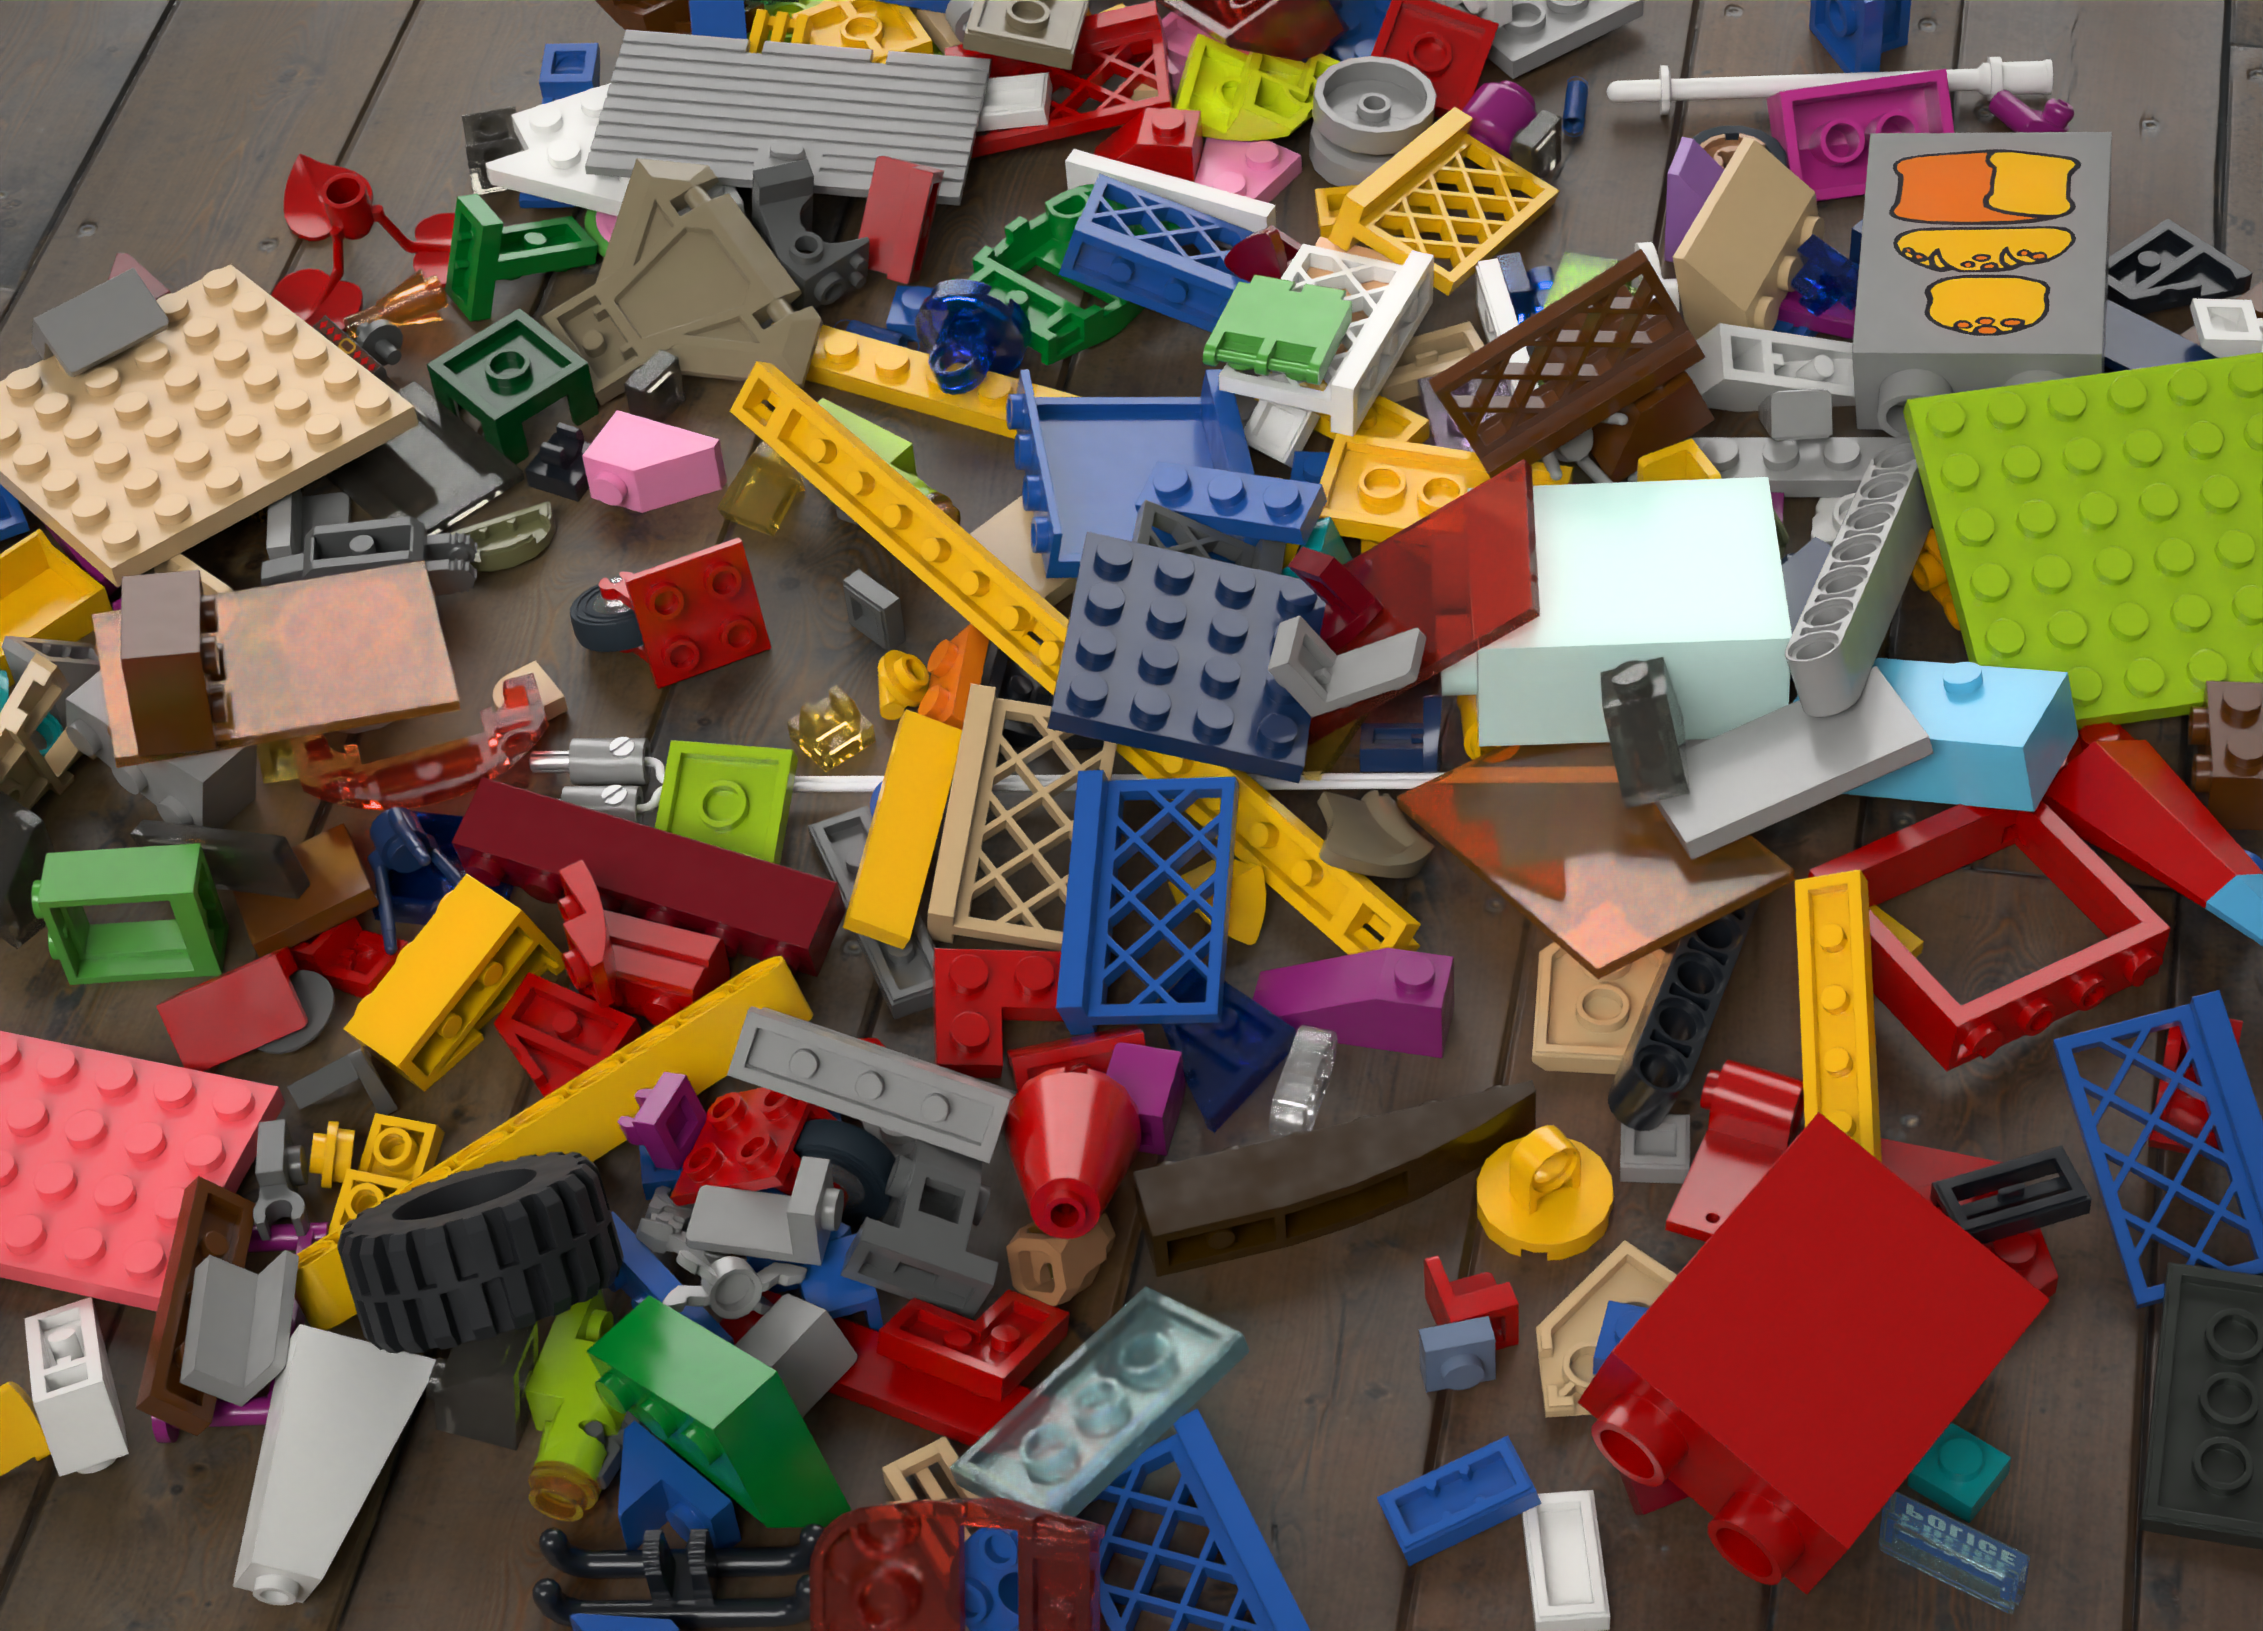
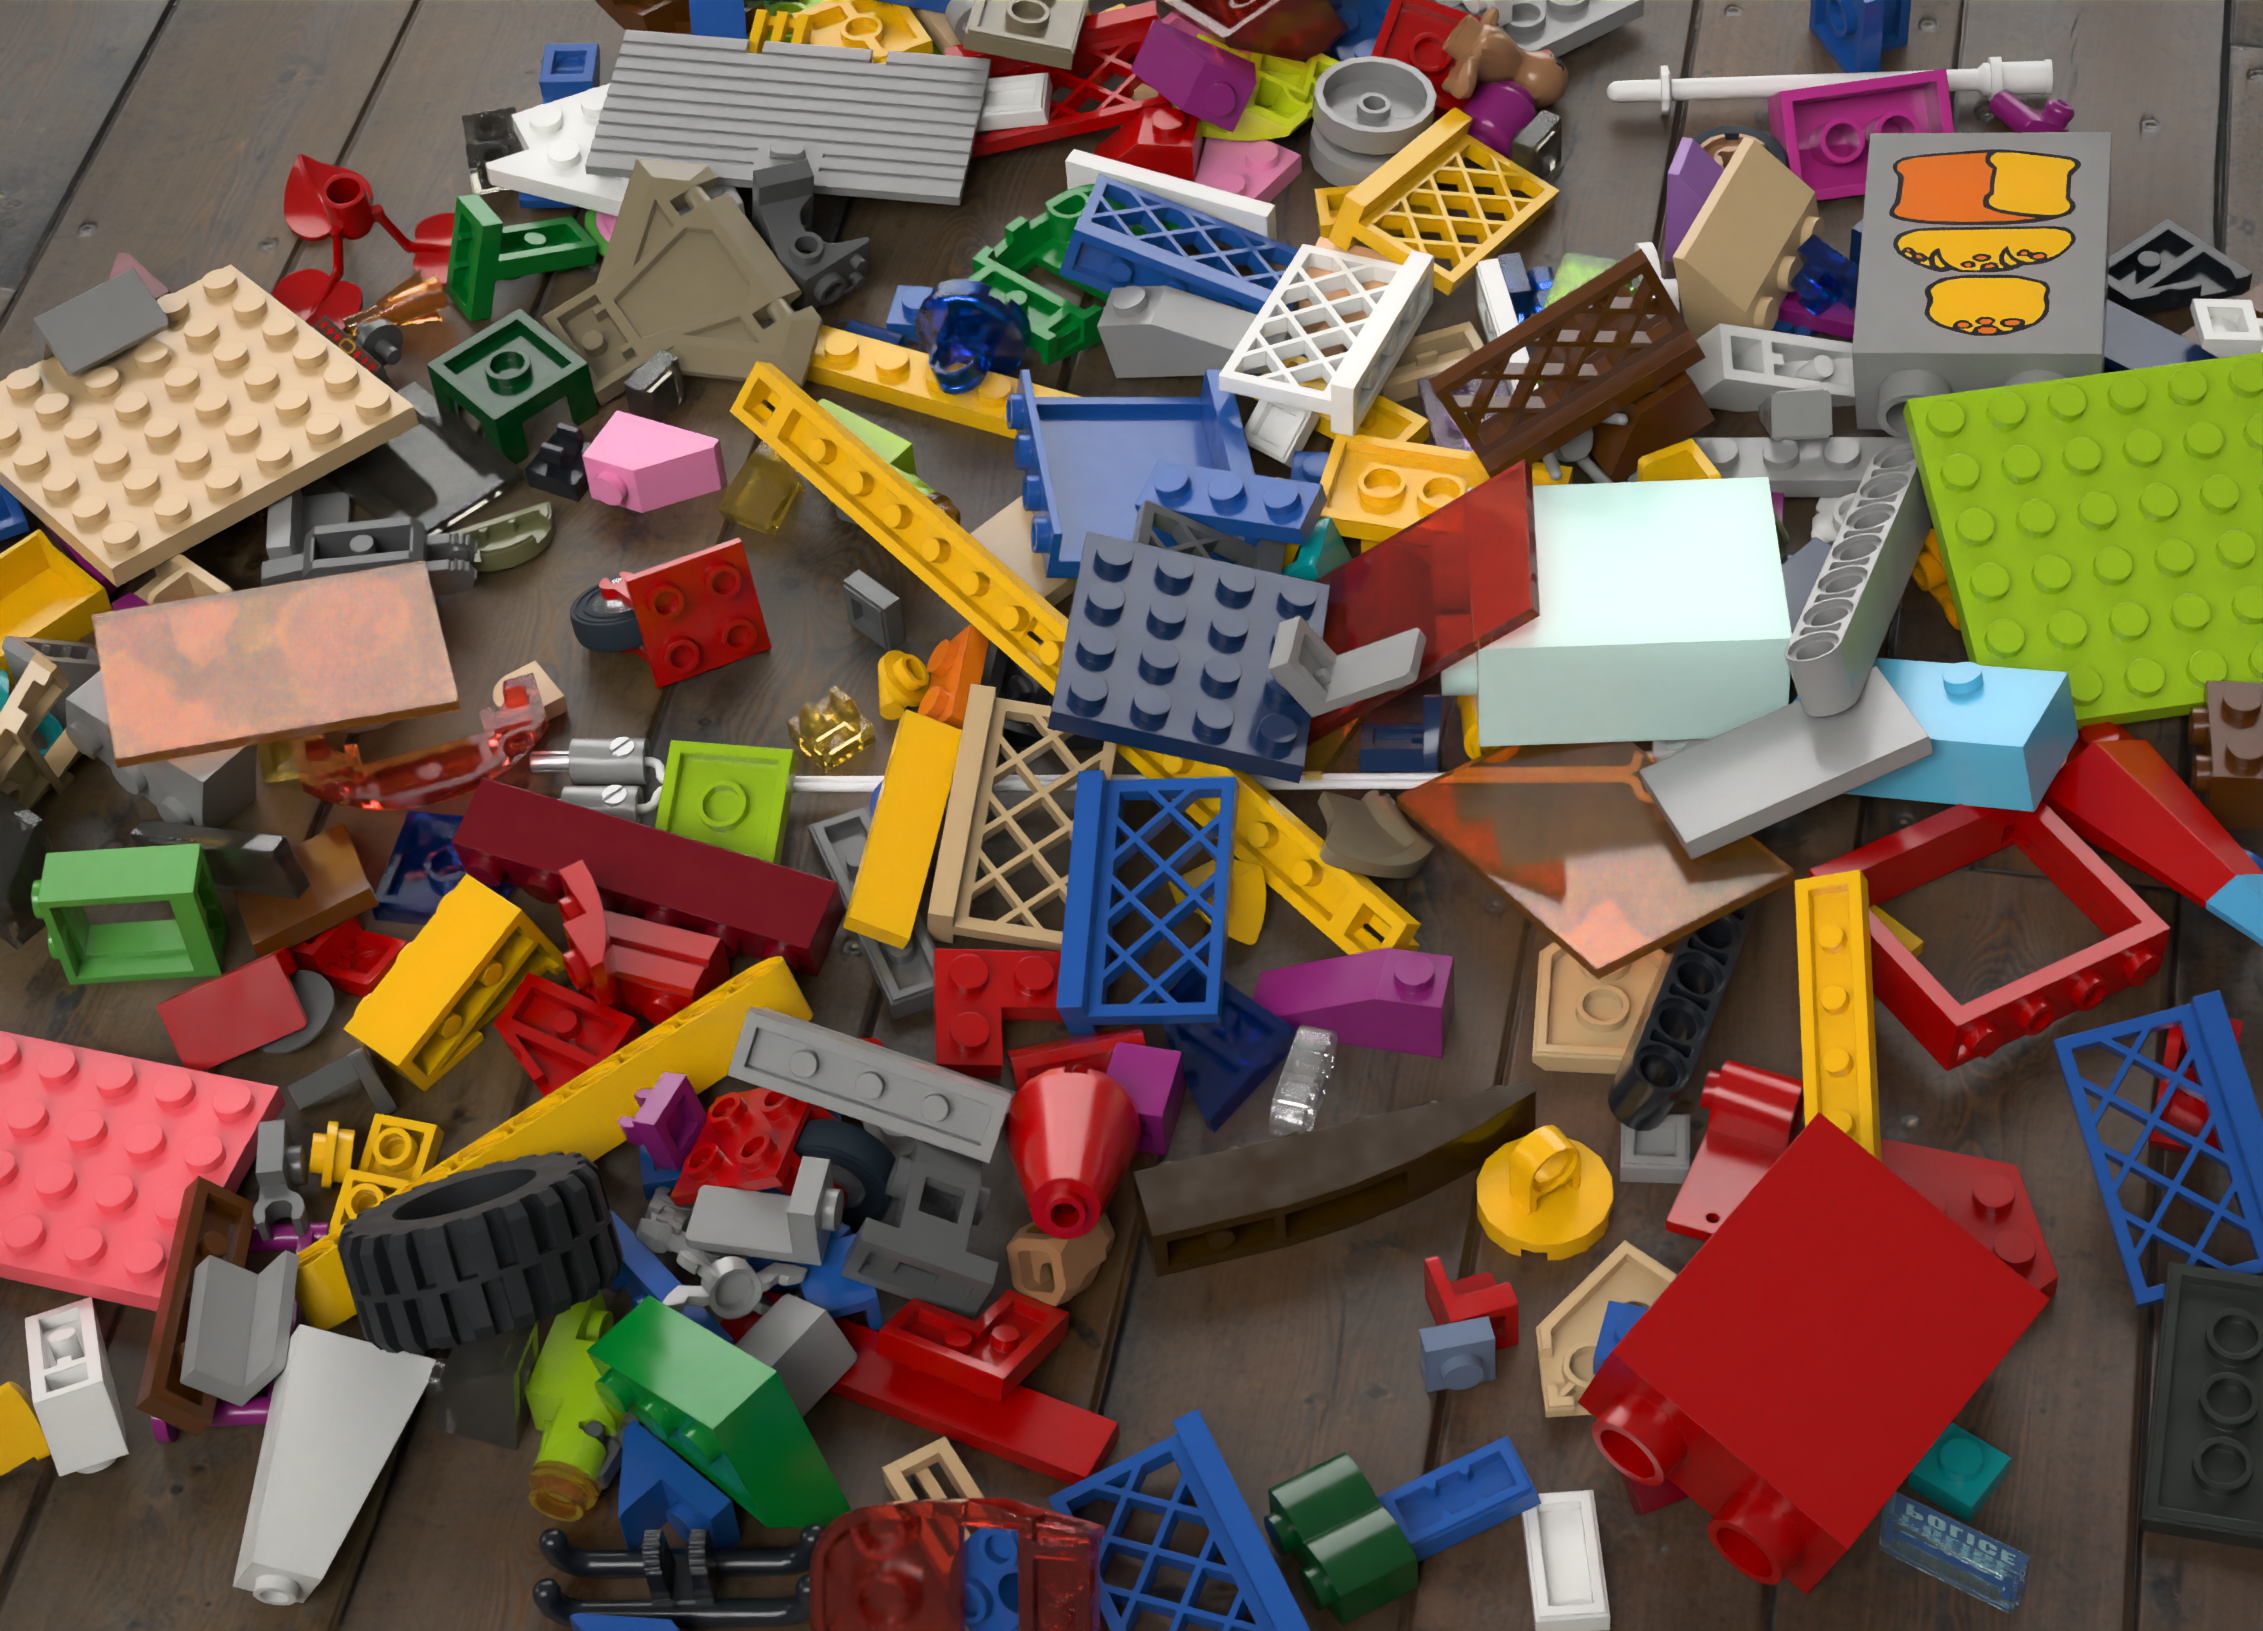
(172, 662): reddish brown brick -> none
(405, 848): dark blue plant -> none
(900, 216): red panel -> none
(1102, 1406): clear light blue tile -> none
(1172, 332): none -> light grey slope
(1195, 75): none -> magenta slope
(1262, 254): dark red tile -> none
(1280, 329): plate -> none
(1341, 1539): none -> dark green brick
(1347, 601): dark red tile -> none
(1490, 55): none -> medium nougat animal
(1575, 106): blue piece -> none
(1645, 731): clear smoke slope -> none
(2016, 1206): black tile -> none

